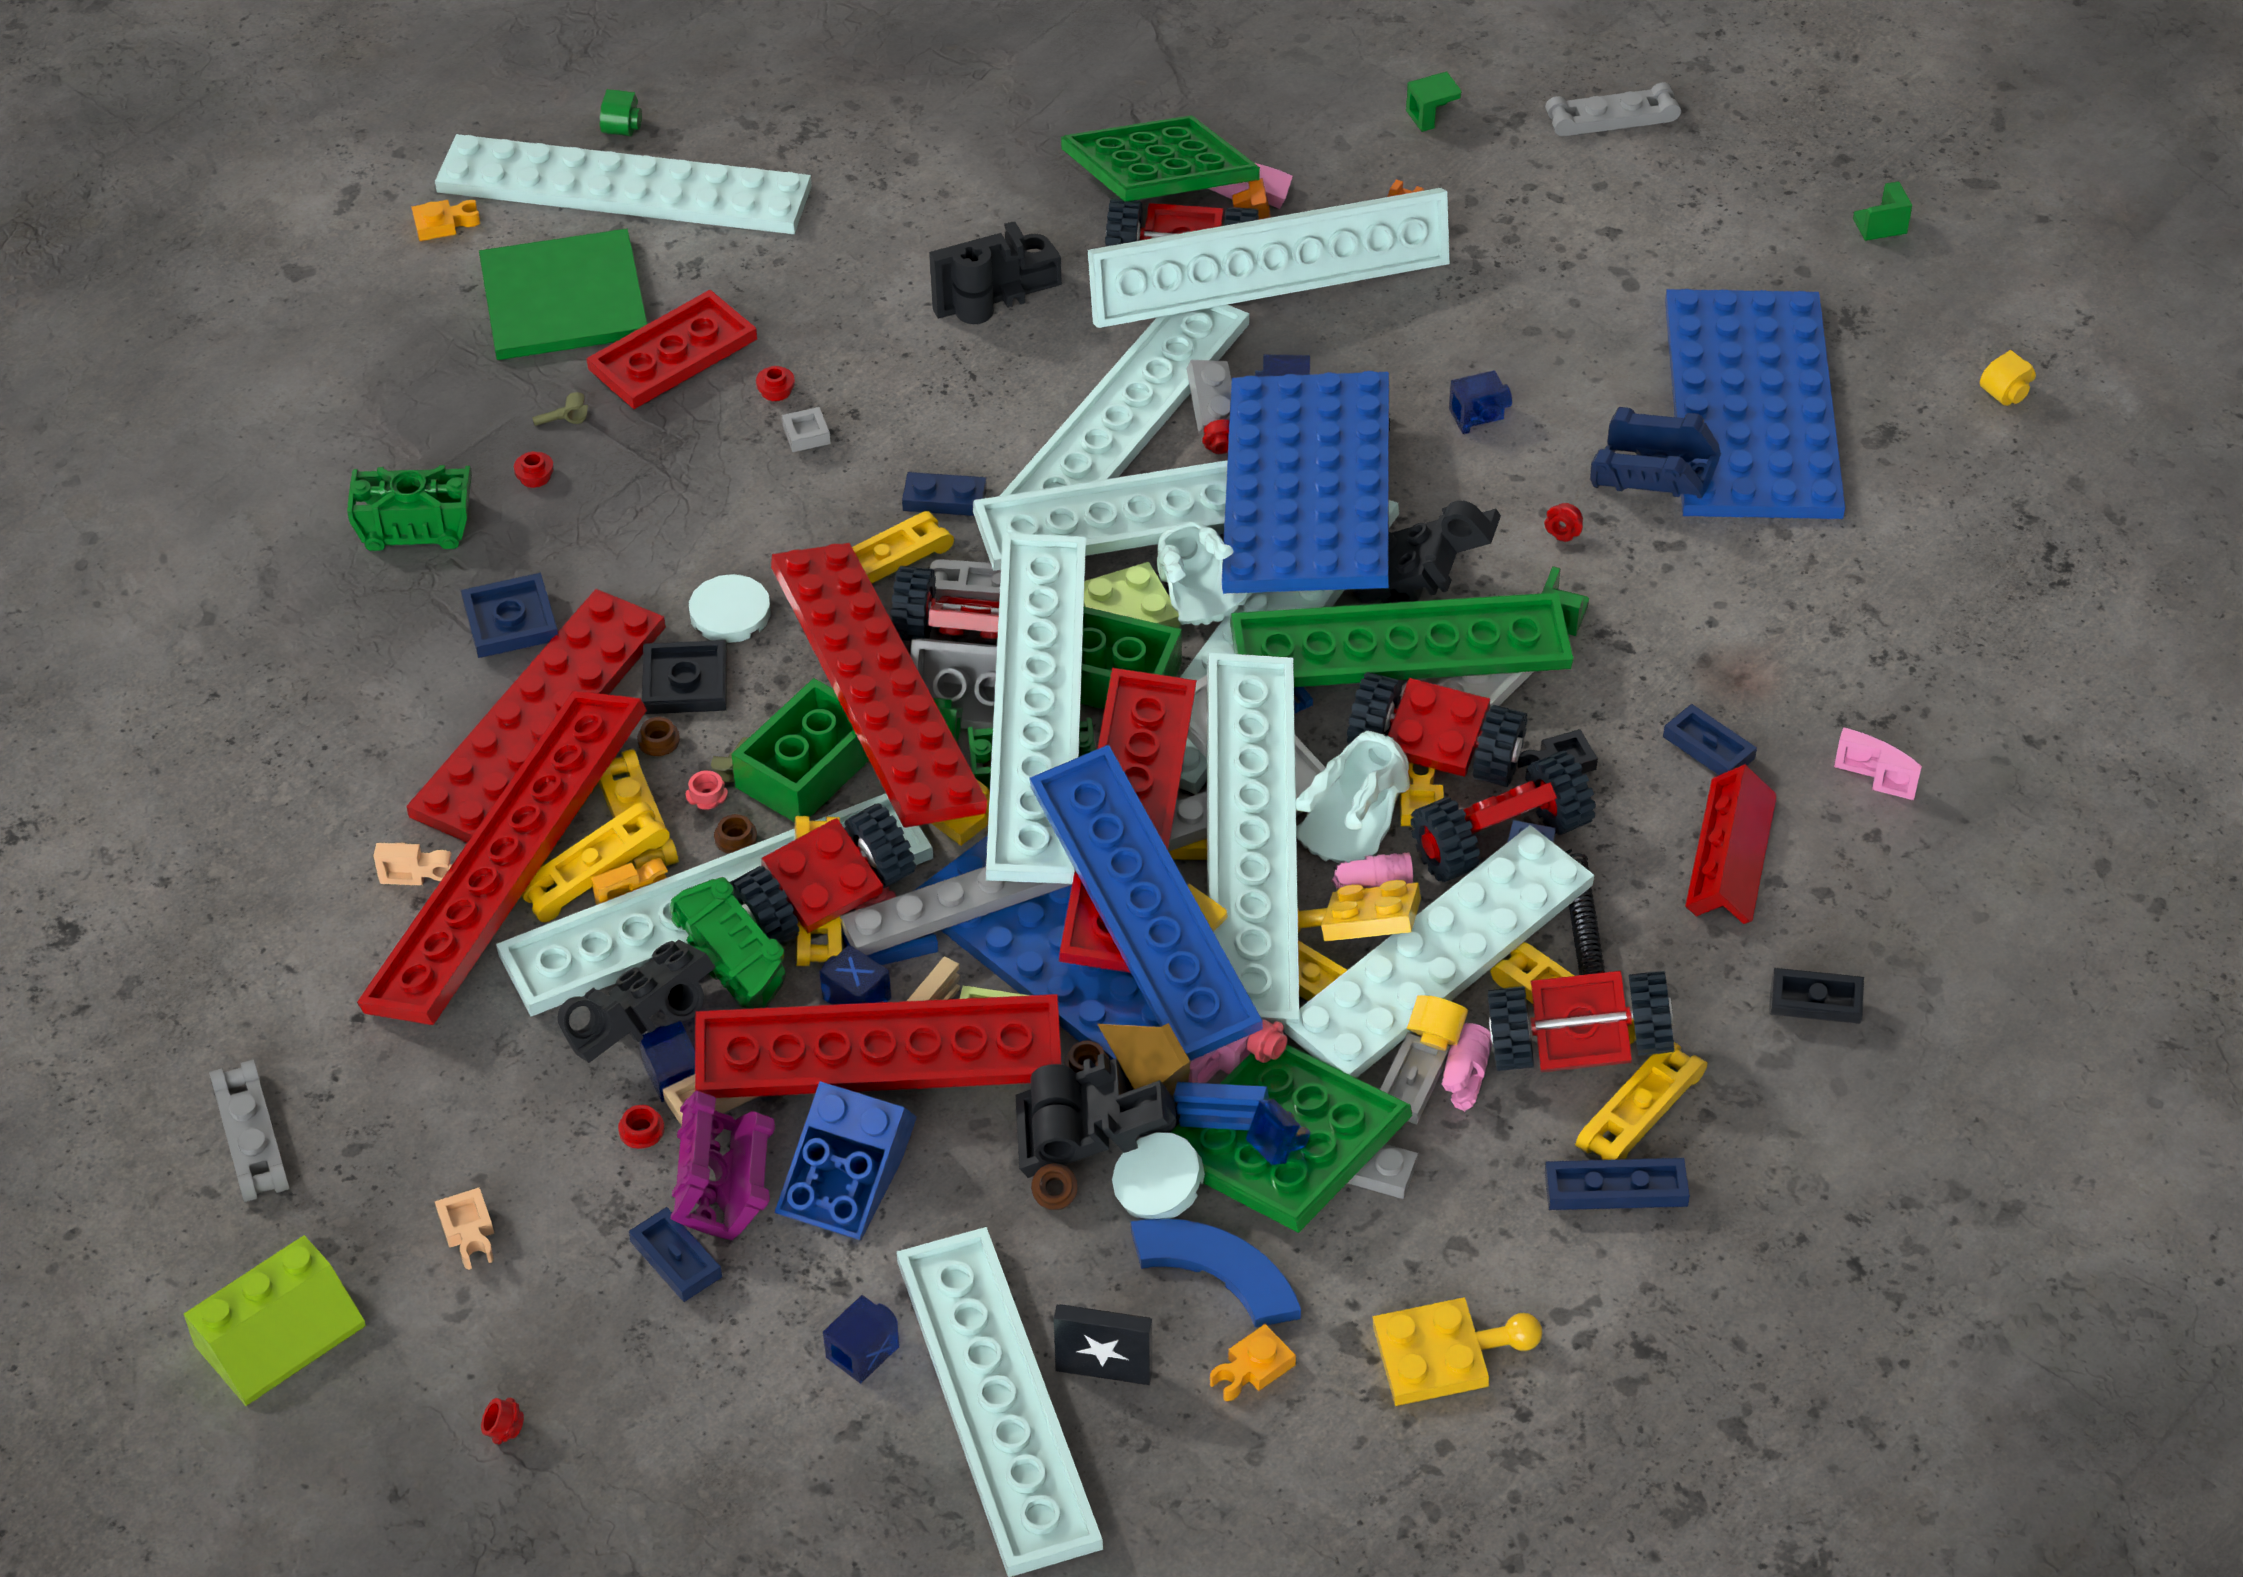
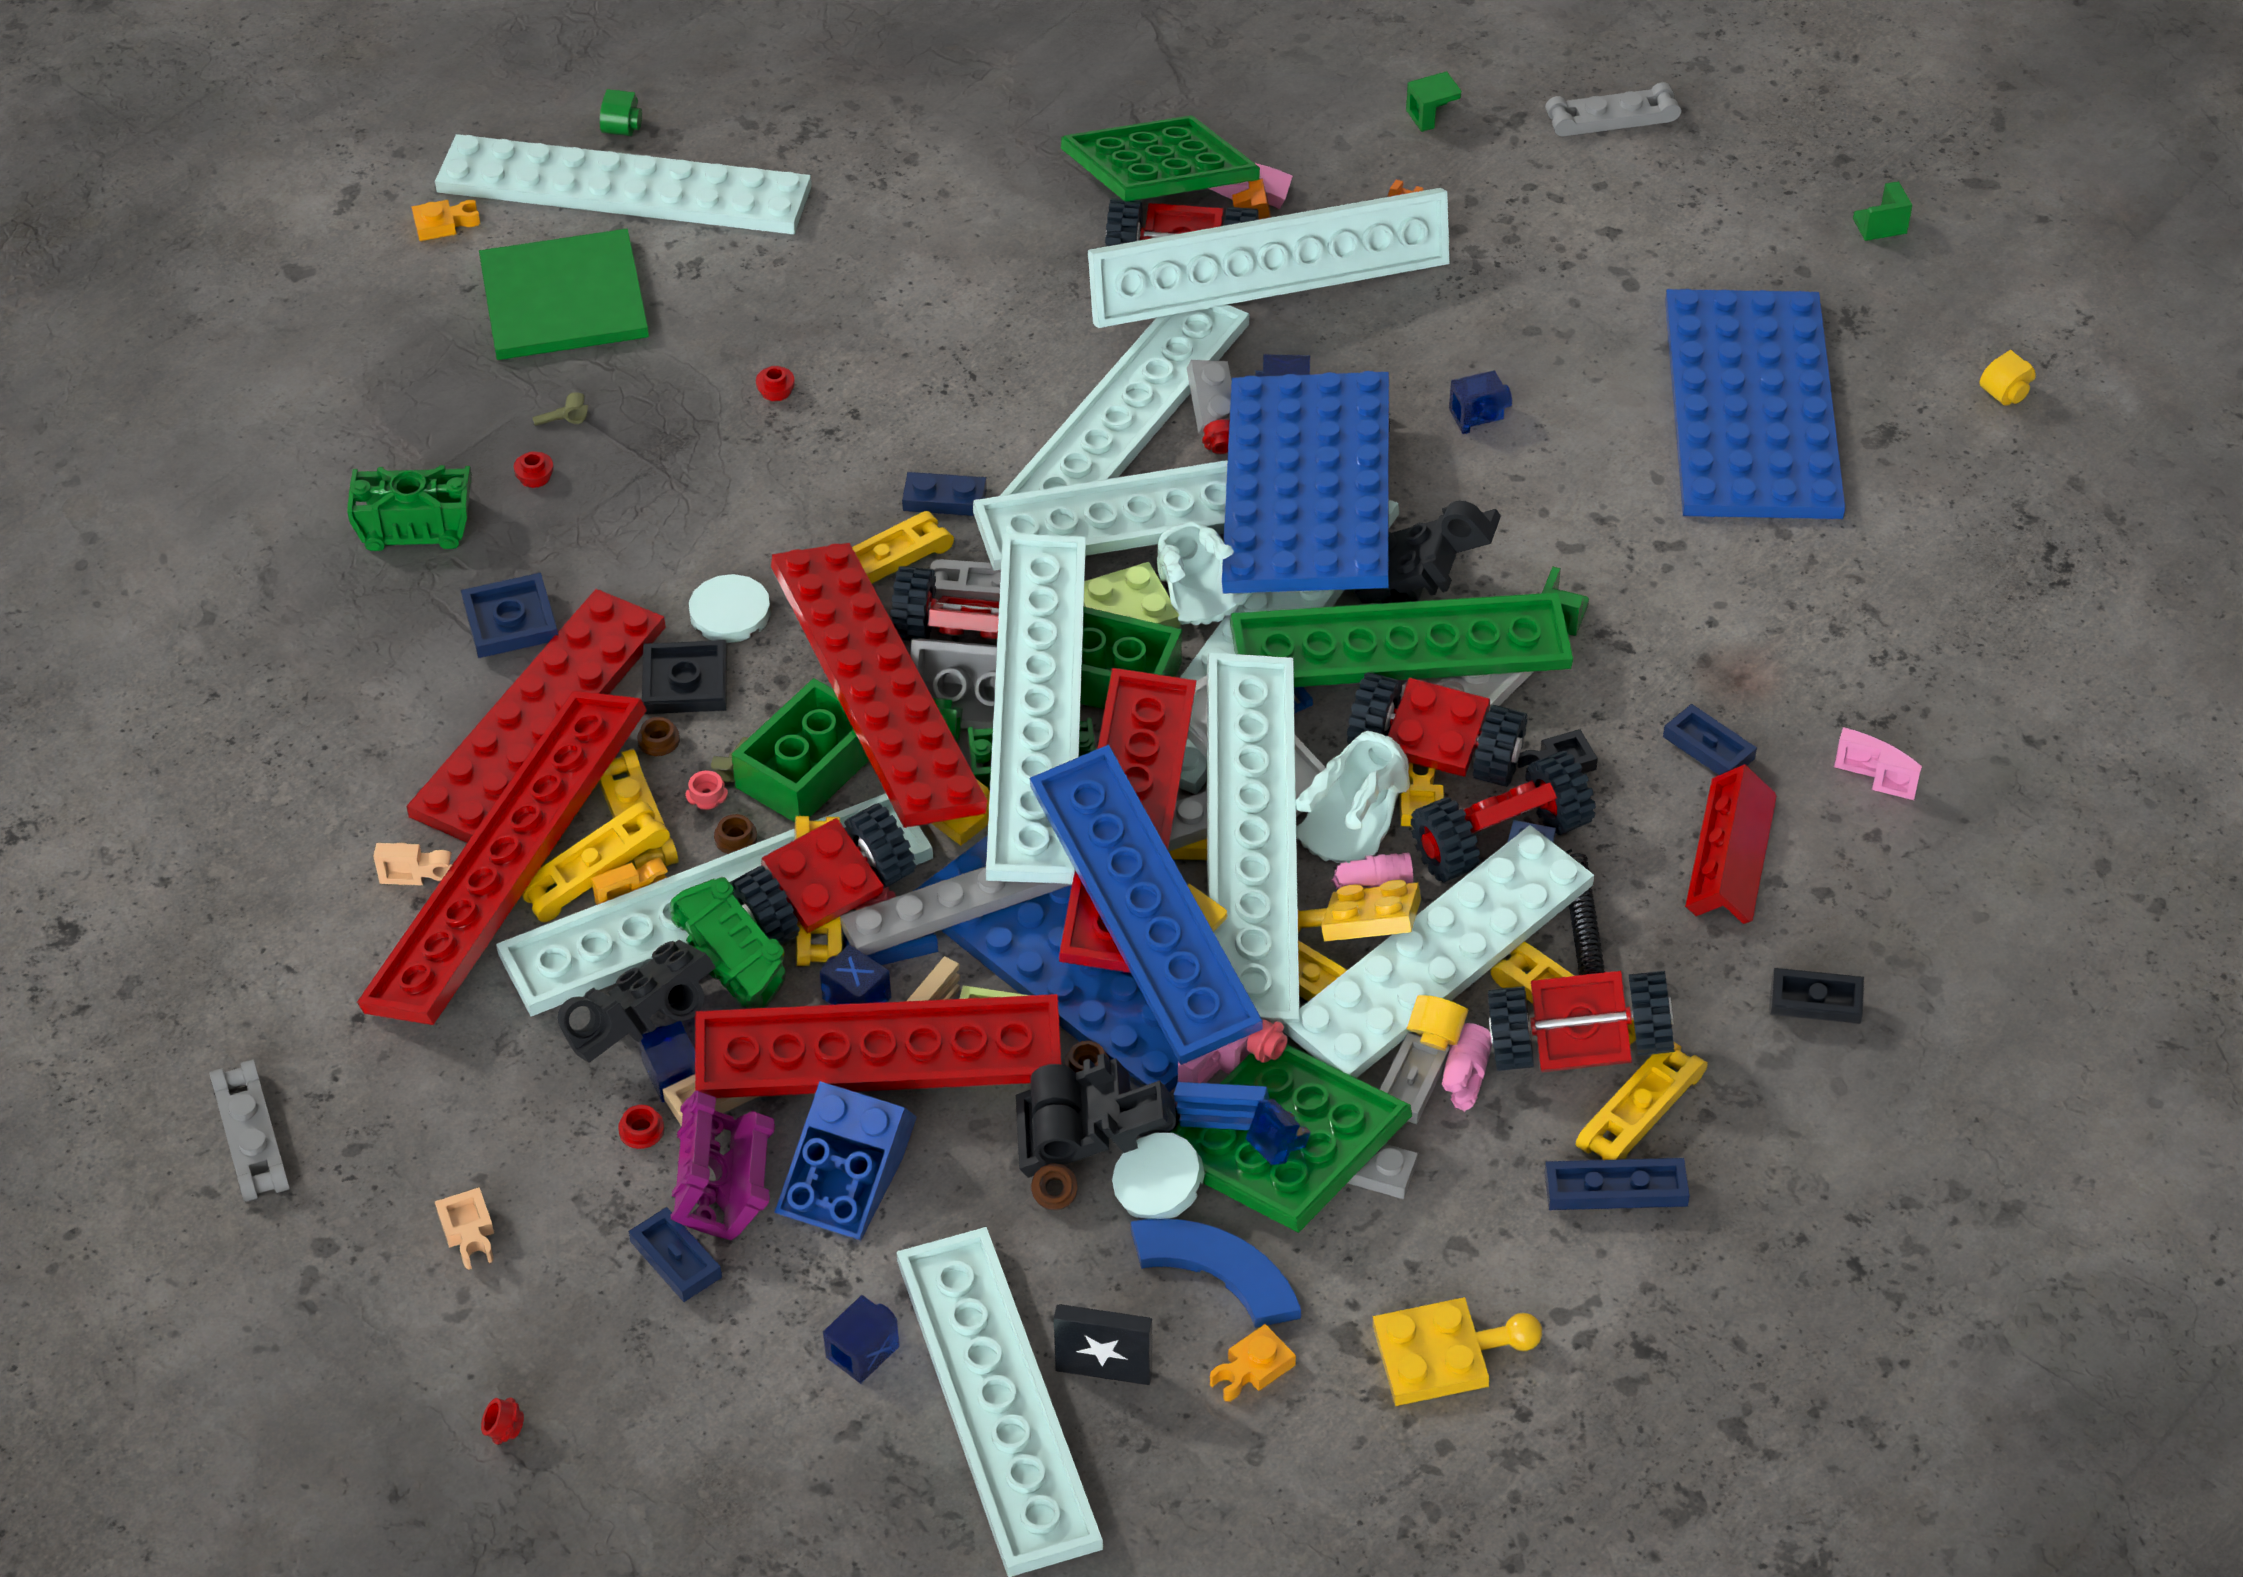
(274, 1320): lime slope -> none
(671, 349): red plate -> none
(806, 429): light grey plate -> none
(991, 270): black plate -> none
(1148, 1054): pearl gold slope -> none
(1570, 516): red plate -> none
(1663, 454): dark blue piece -> none

